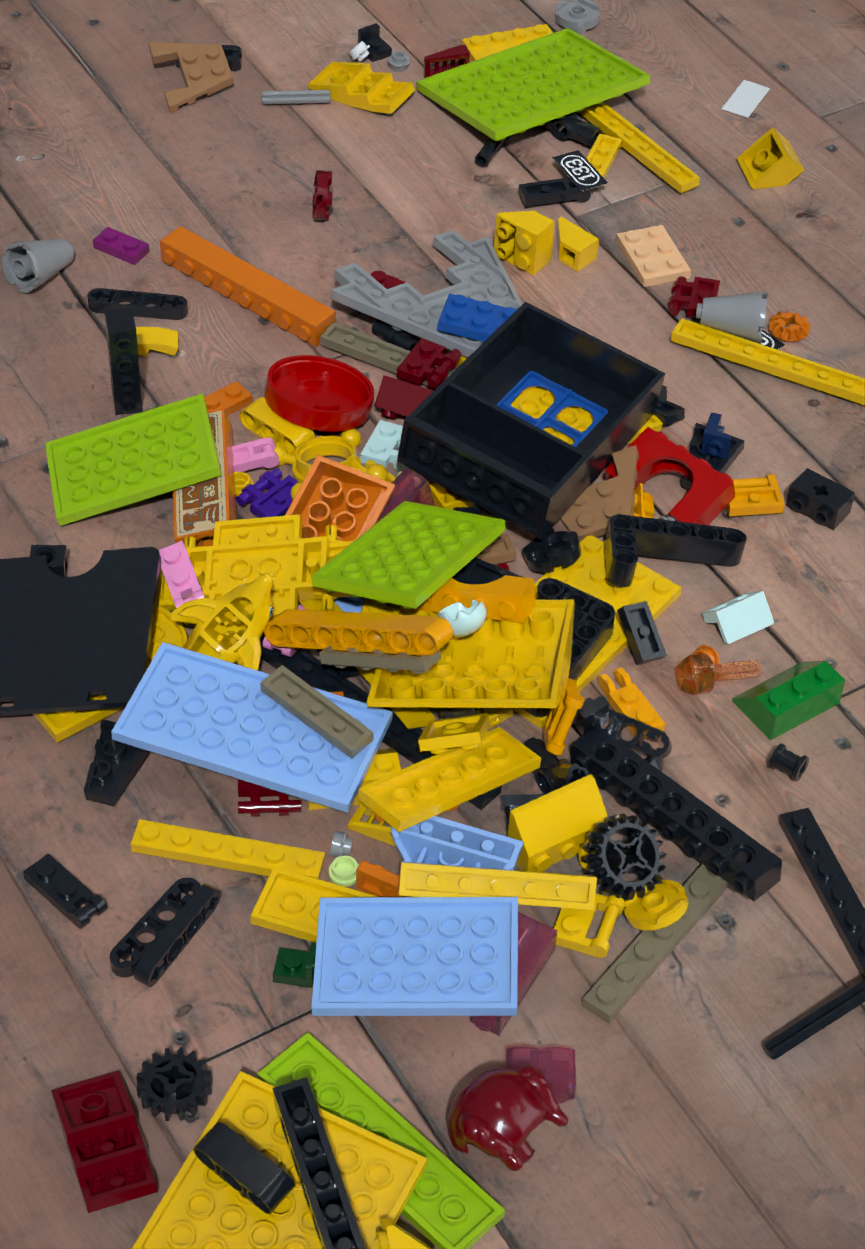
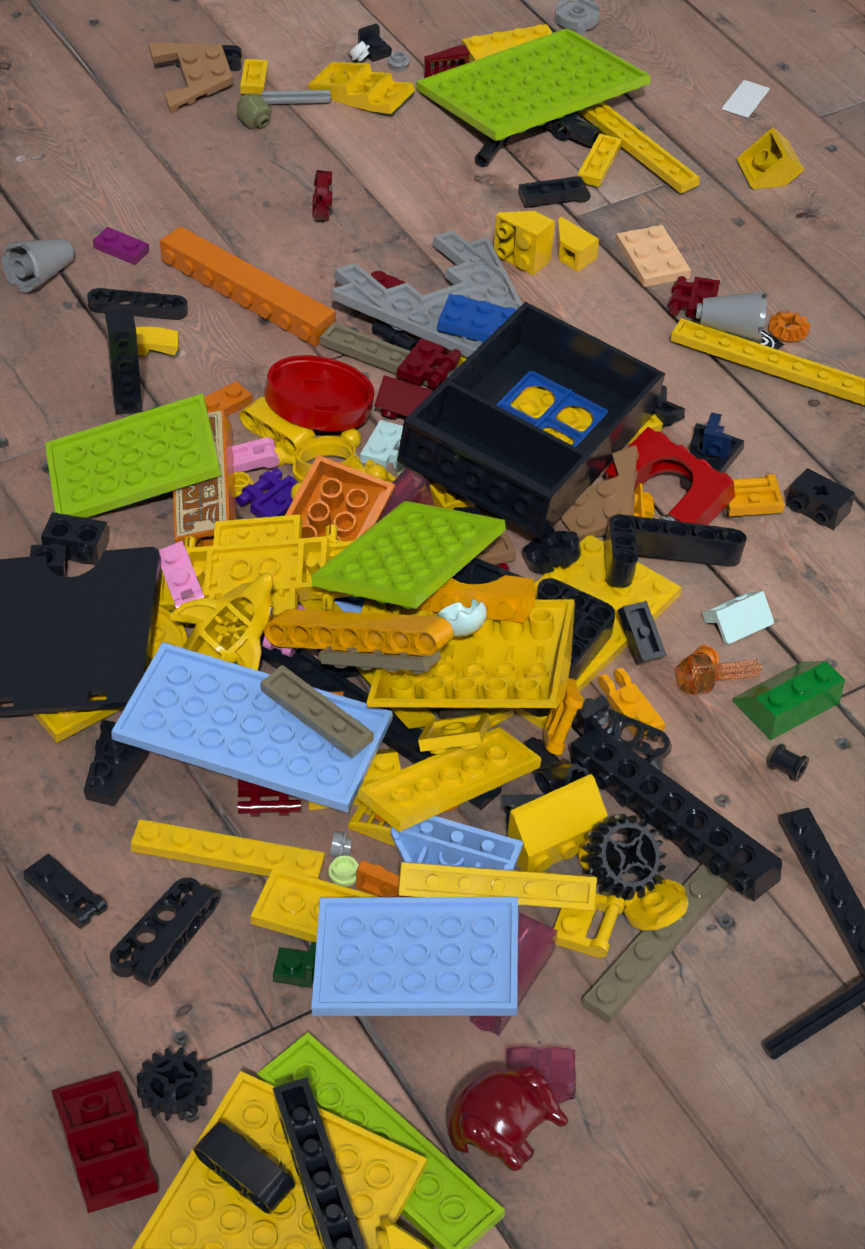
(82, 536): none -> black brick
(254, 76): none -> yellow plate
(254, 111): none -> olive head
(580, 170): black sticker -> none

